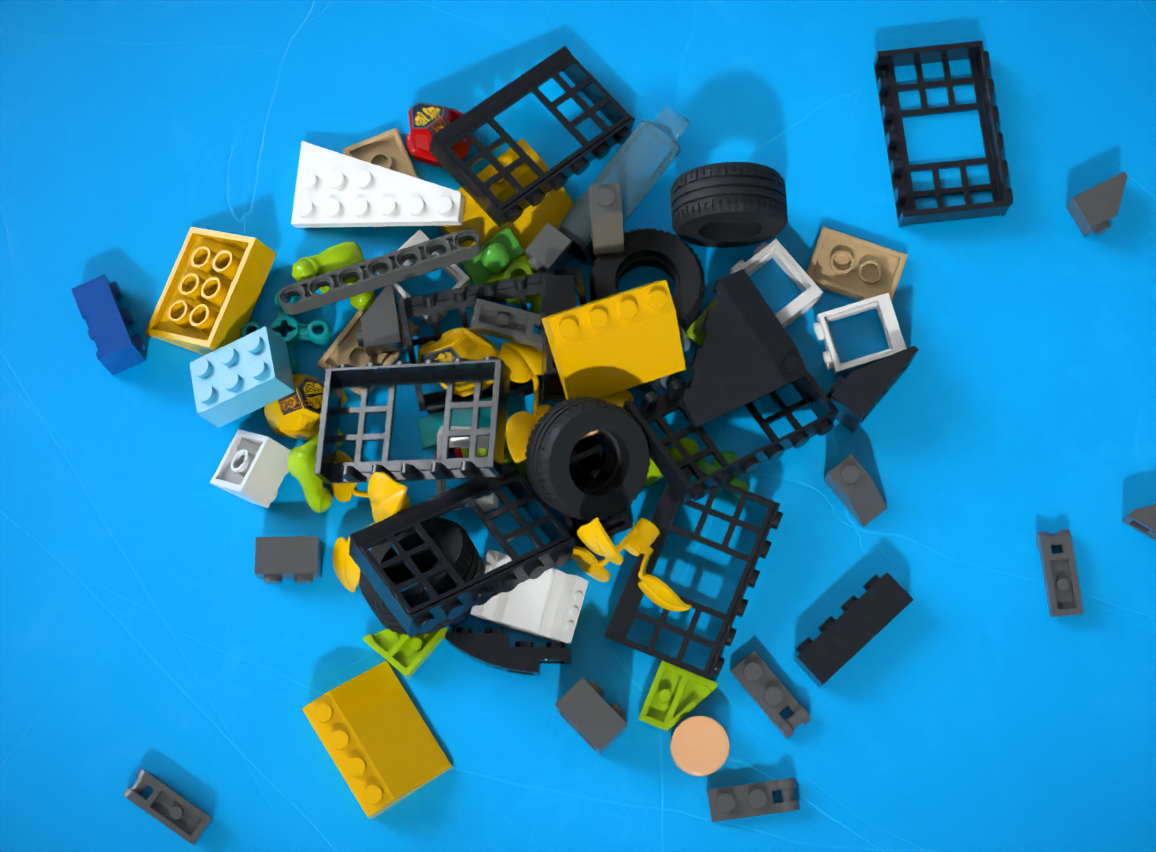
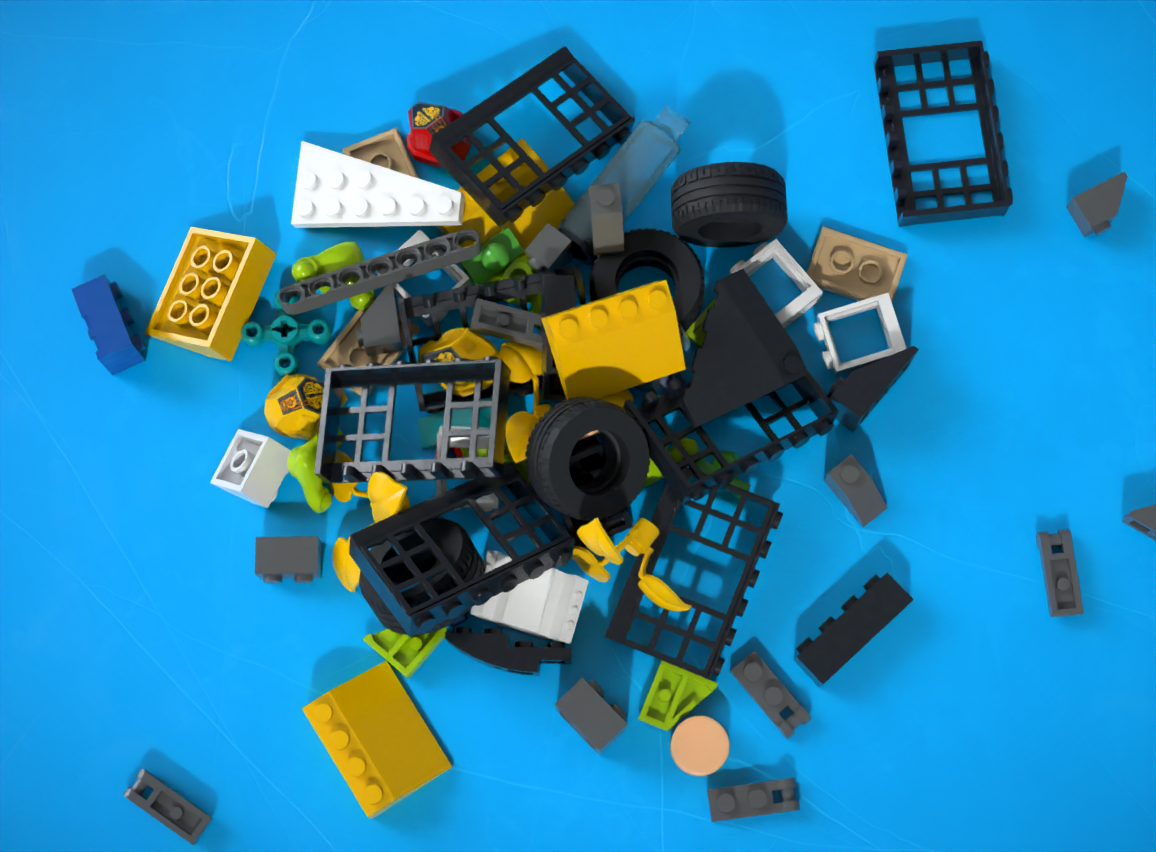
(242, 377): medium azure brick -> none

